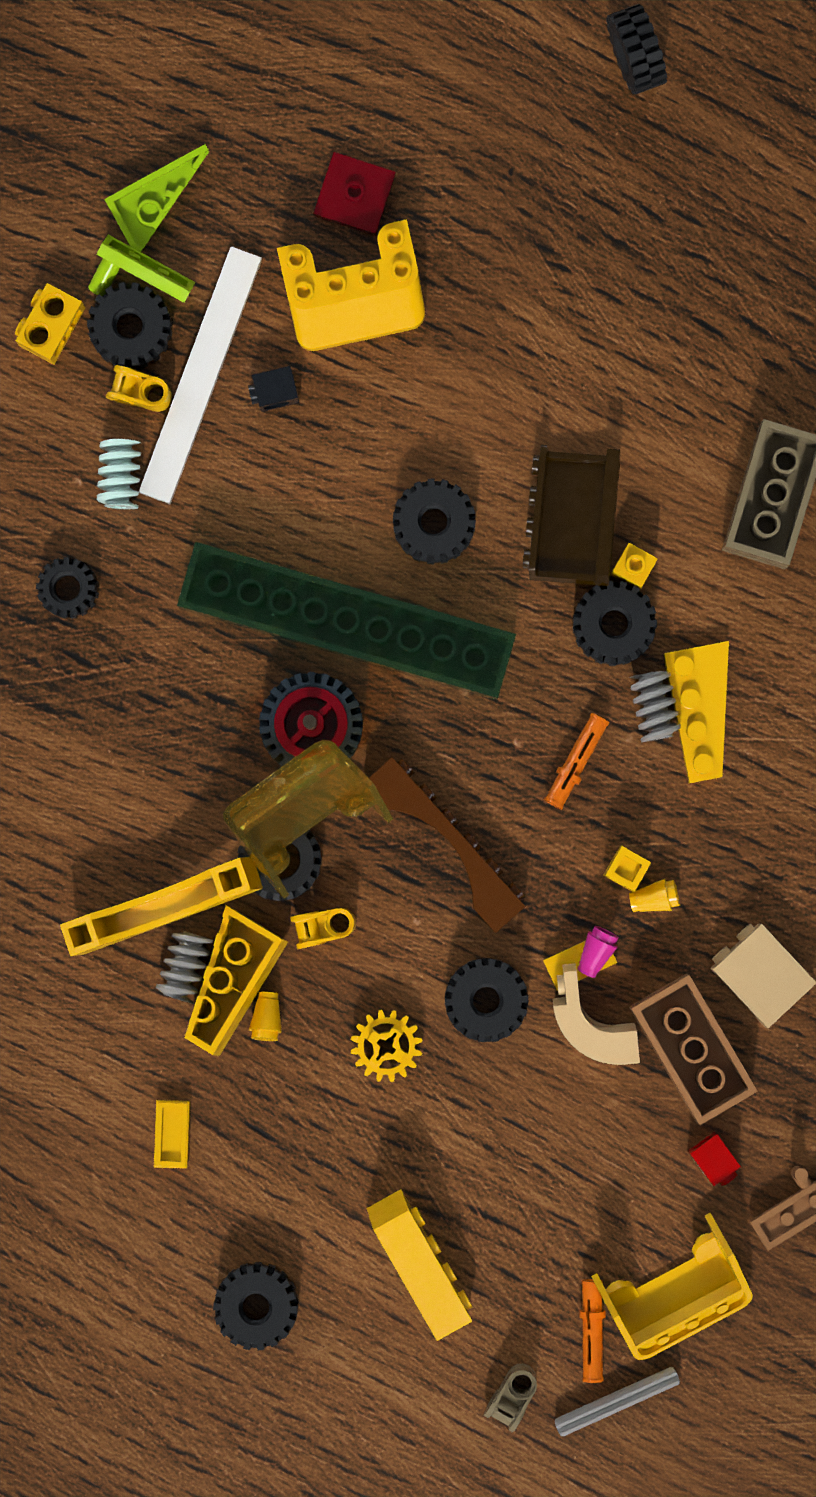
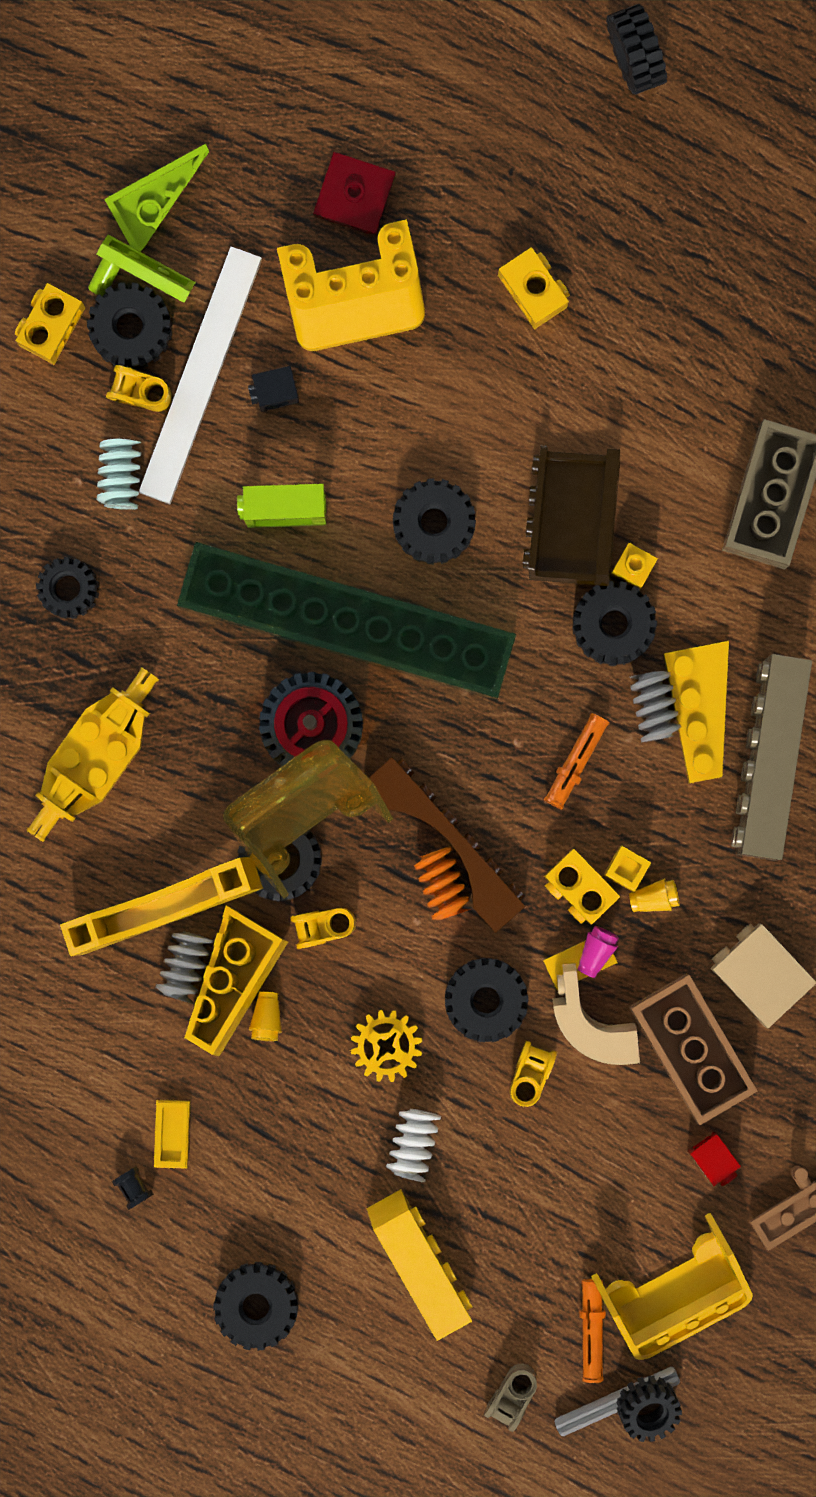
(93, 755): none -> yellow plate
(132, 1188): none -> black bush
(282, 505): none -> lime window
(413, 1144): none -> white piece
(442, 884): none -> orange piece
(532, 1072): none -> yellow piece
(536, 307): none -> yellow brick
(586, 881): none -> yellow brick
(655, 1422): none -> black tyre
(773, 757): none -> dark tan brick

